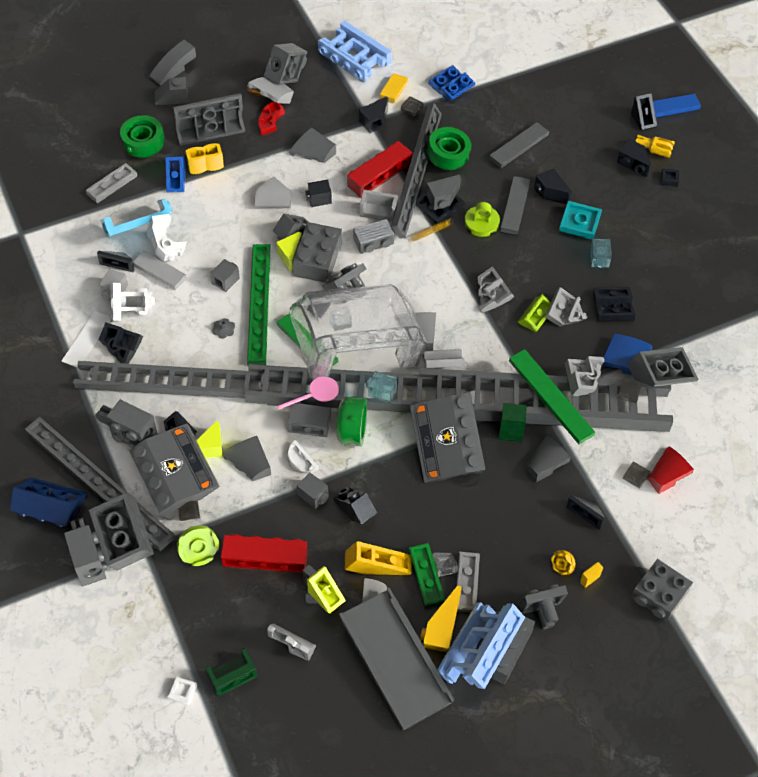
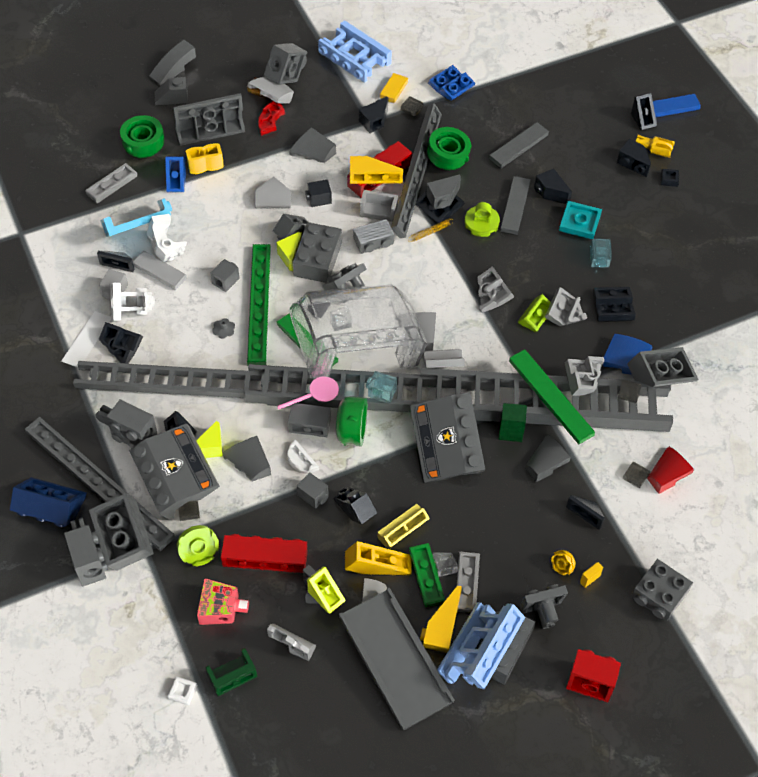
(219, 603): none -> torso
(373, 171): none -> yellow slope
(402, 526): none -> light yellow piece
(593, 675): none -> red brick

